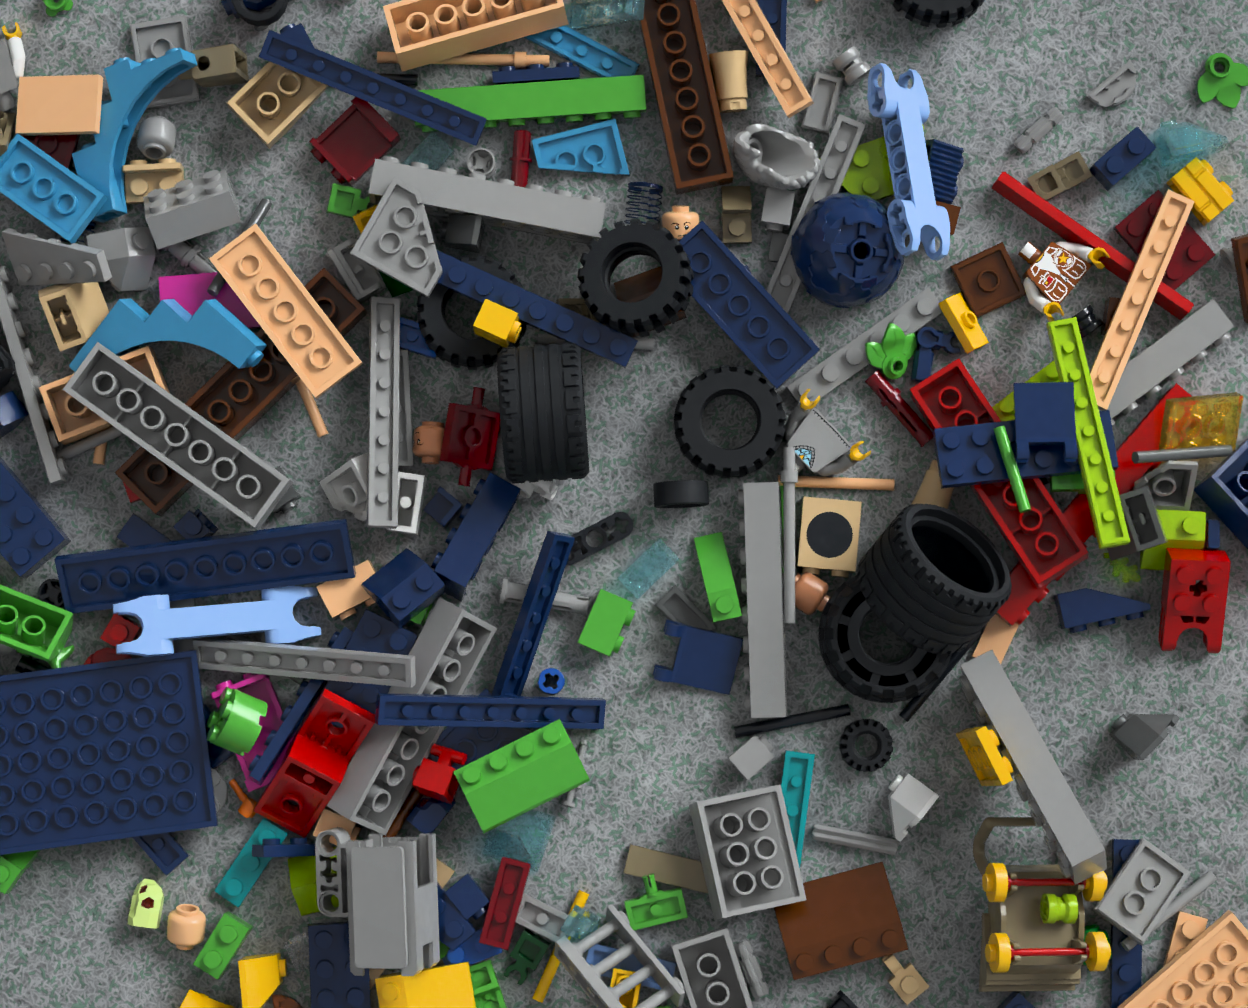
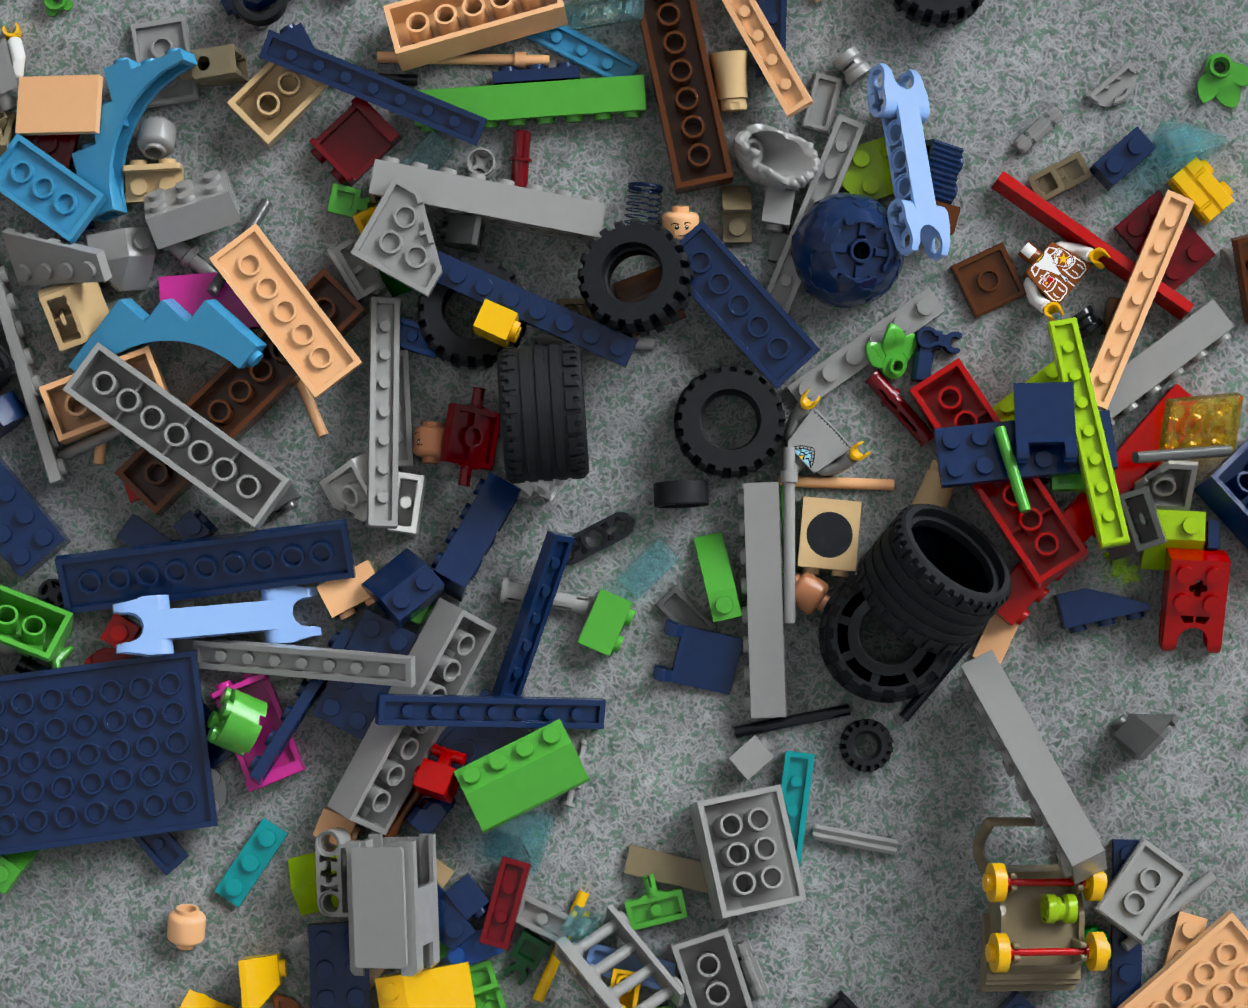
(146, 905): yellowish green rock -> none
(223, 945): bright green brick -> none
(248, 805): orange hand -> none
(272, 848): dark blue plate -> none
(315, 763): red bracket -> none
(443, 507): dark blue panel -> none
(542, 679): blue bush -> none
(583, 149): dark azure wing -> none
(841, 922): reddish brown slope -> none
(906, 979): tan plate -> none
(908, 803): white slope -> none
(963, 323): yellow plate -> none
(982, 752): yellow plate -> none

